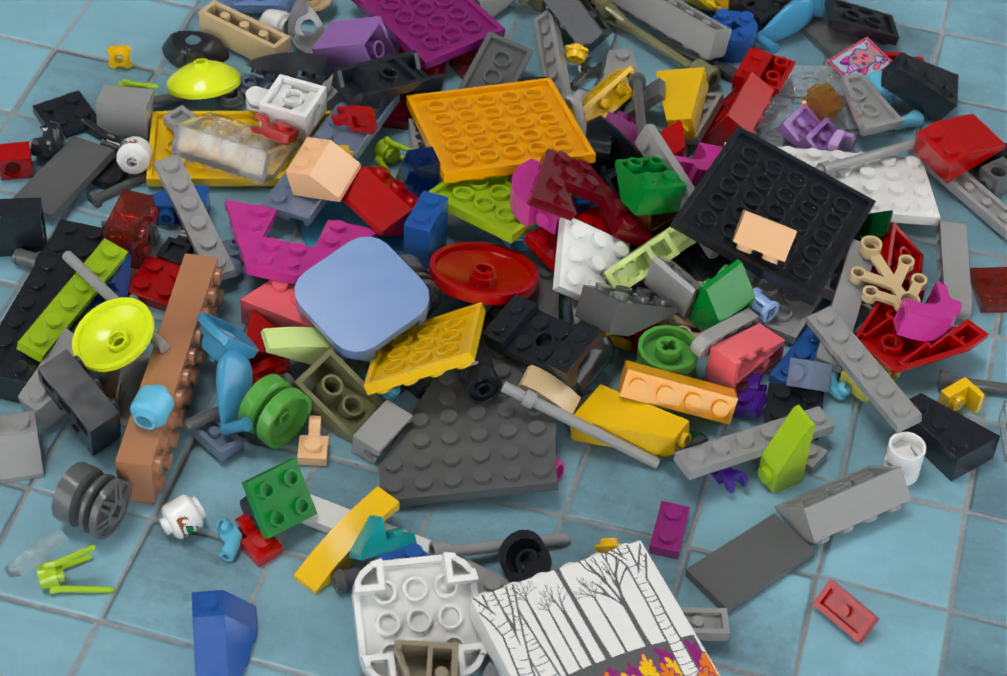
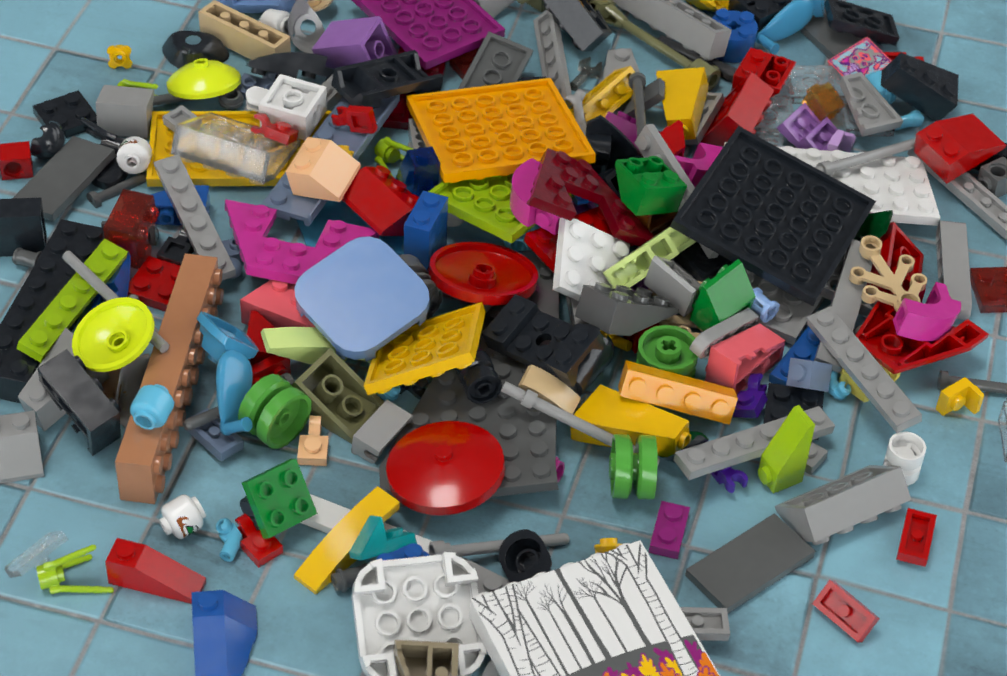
(91, 500): dark grey wheel -> none
(151, 572): none -> red slope
(445, 468): none -> red dish
(576, 53): yellow plate -> none
(630, 466): none -> bright green wheel
(763, 236): light nougat slope -> none
(916, 537): none -> red plate
(952, 440): black wedge -> none

